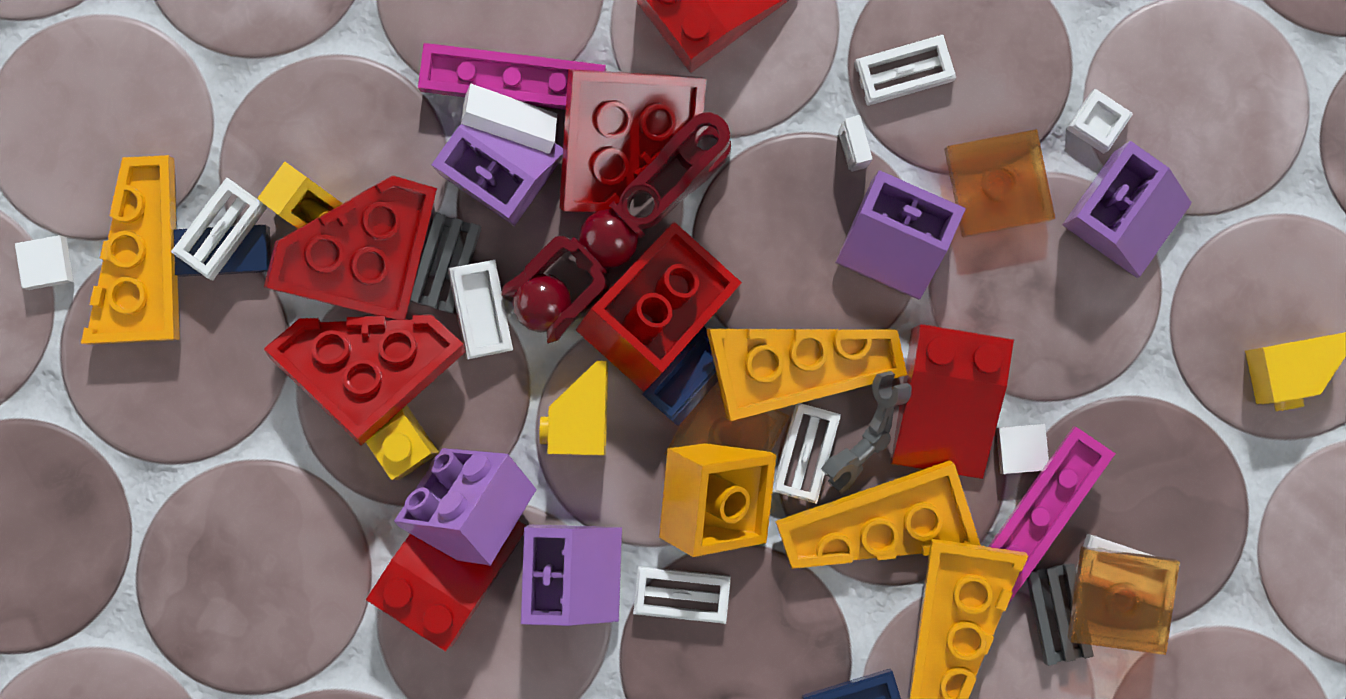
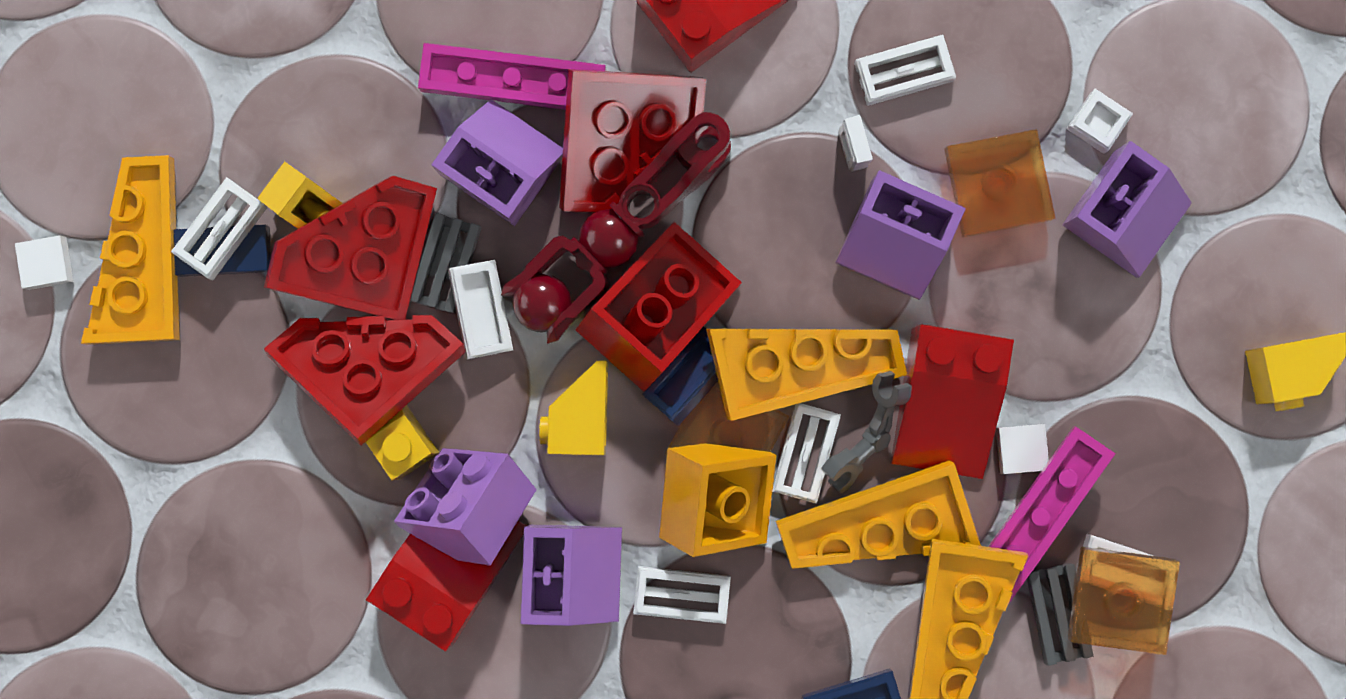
(509, 118): white tile -> none

